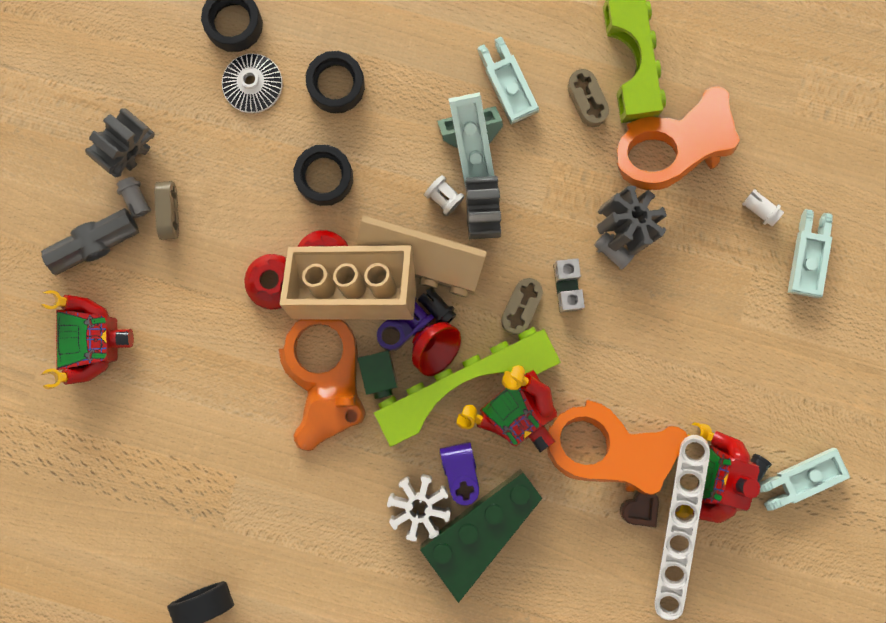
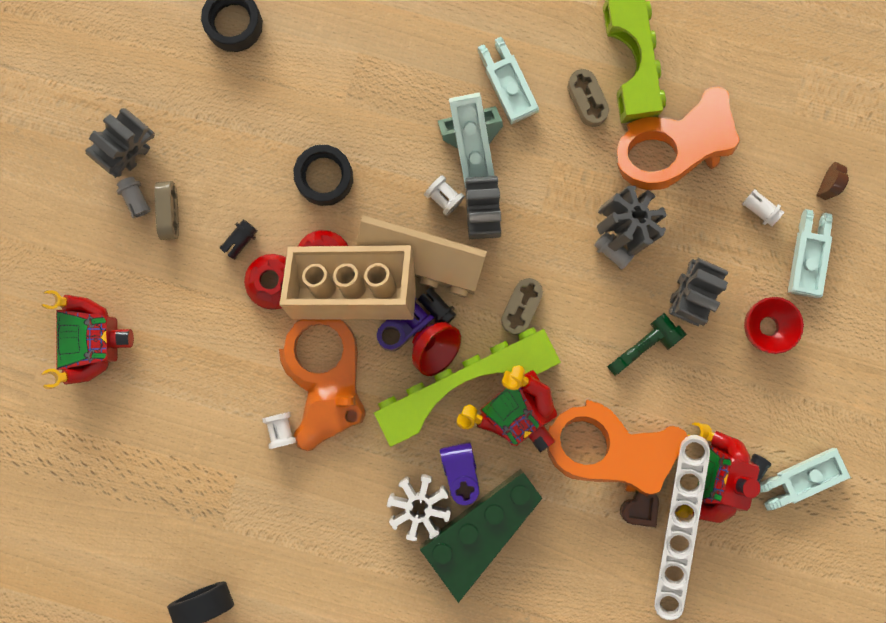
(89, 241): dark grey piece -> none
(240, 237): none -> black pin
(255, 96): dish -> none
(279, 430): none -> white bush
(324, 61): black tyre -> none
(378, 374): dark green brick -> none
(566, 276): flat silver piece -> none
(663, 331): none -> dark green brick
(698, 292): none -> dark grey gear
(788, 325): none -> red piece
(834, 181): none -> reddish brown tile

